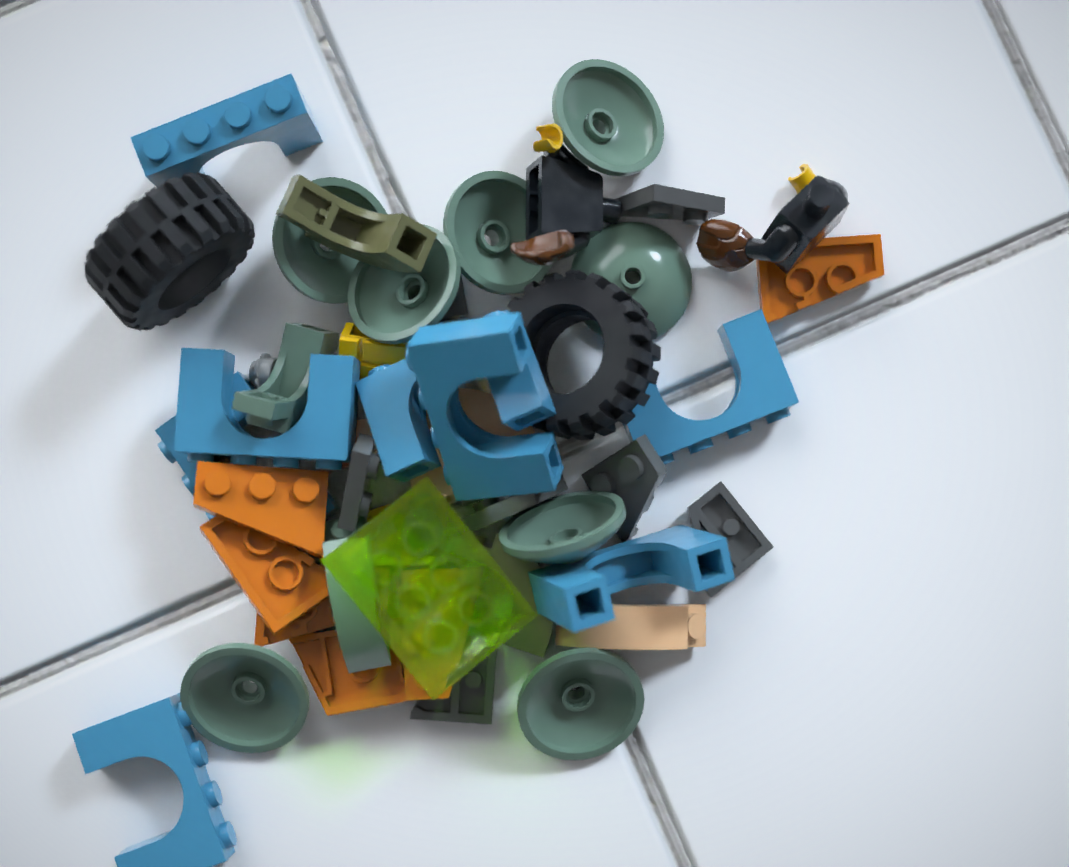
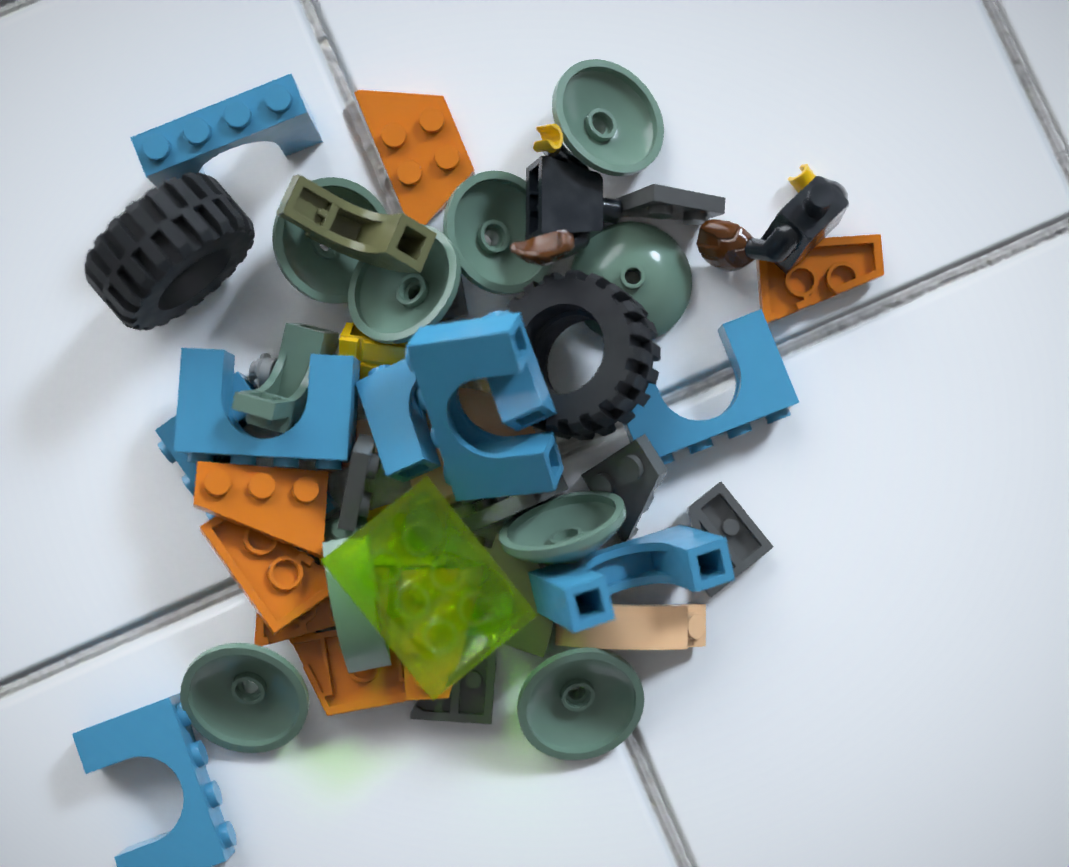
(417, 148): none -> orange wing

